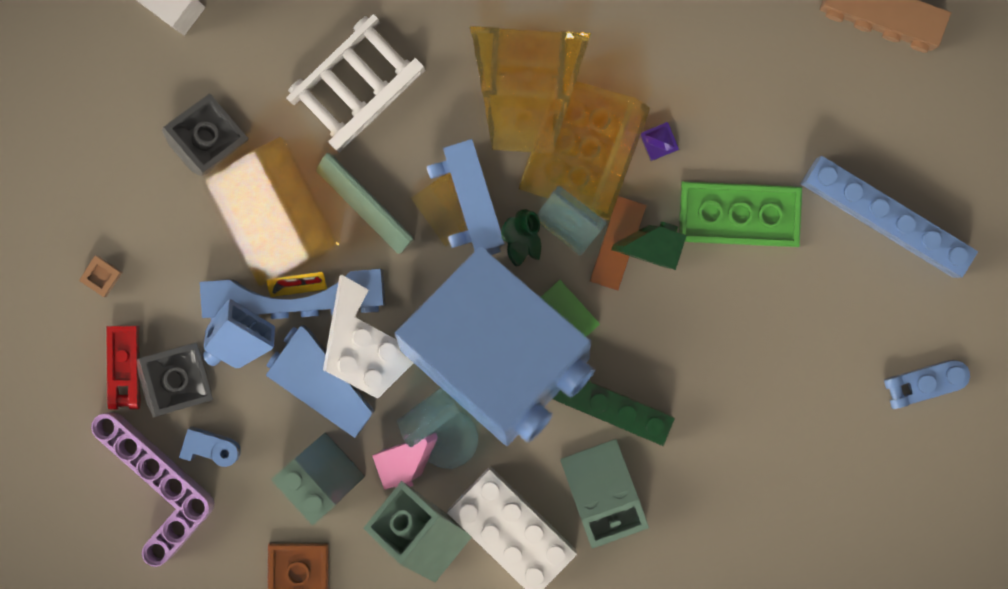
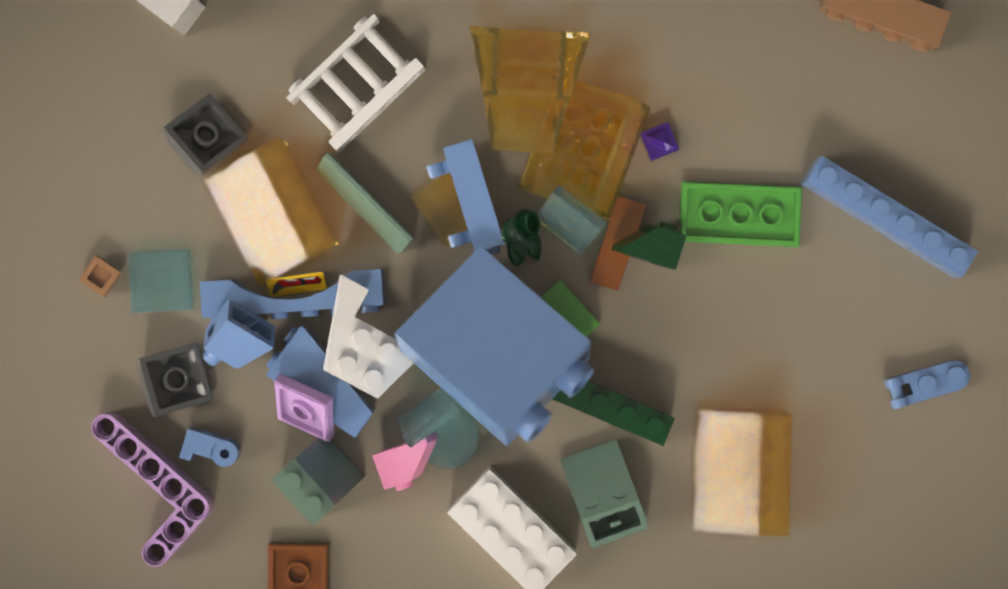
(122, 367): red plate -> none
(160, 281): none -> clear light blue tile
(304, 408): none -> lavender tile
(417, 532): sand green slope -> none
(743, 472): none -> clear yellow slope

